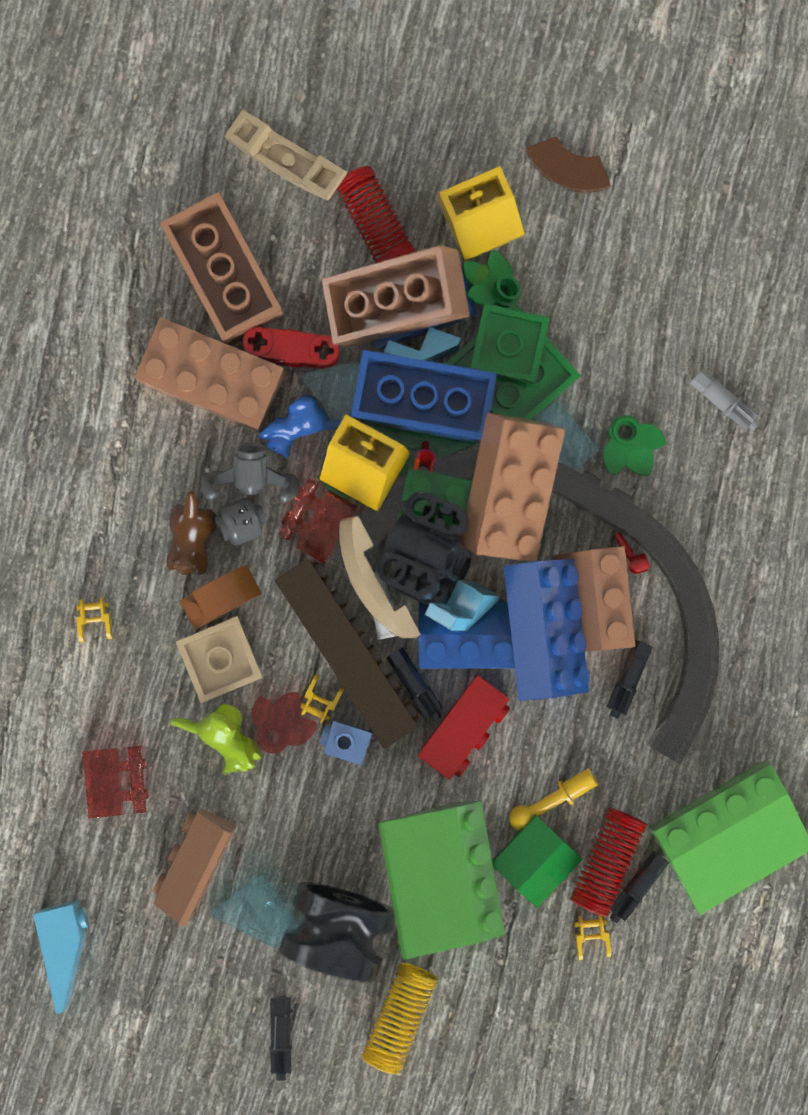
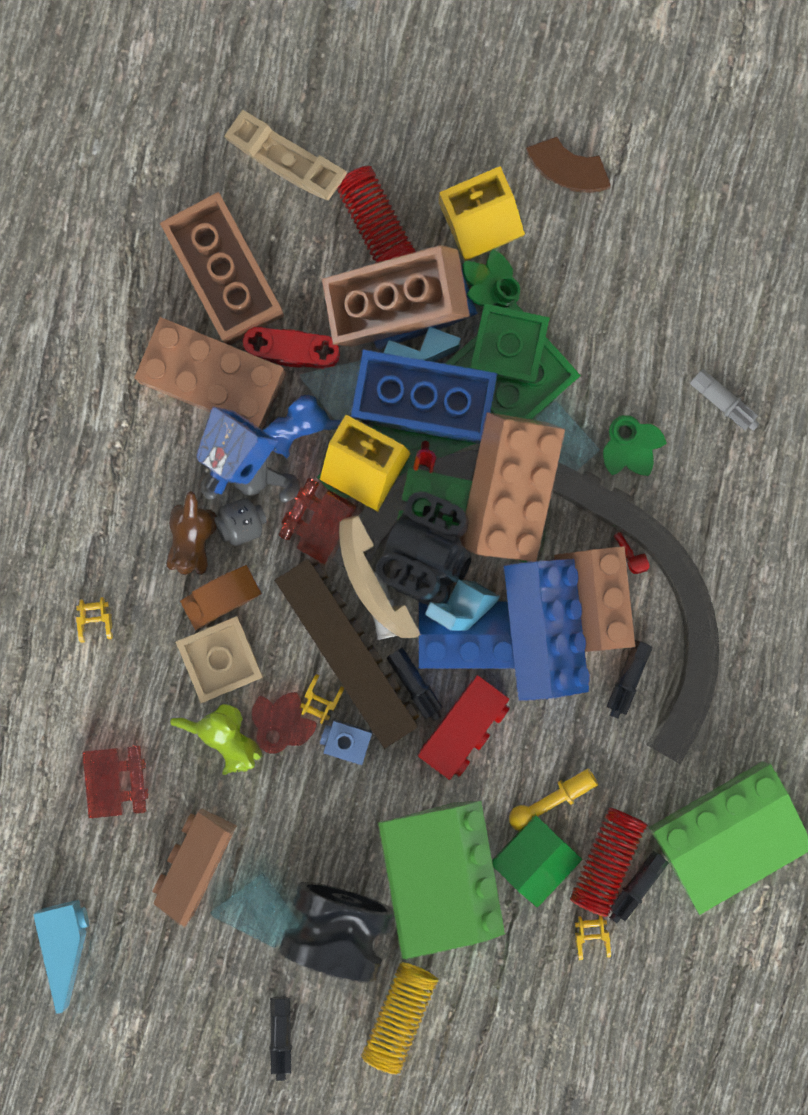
(232, 449): none -> torso

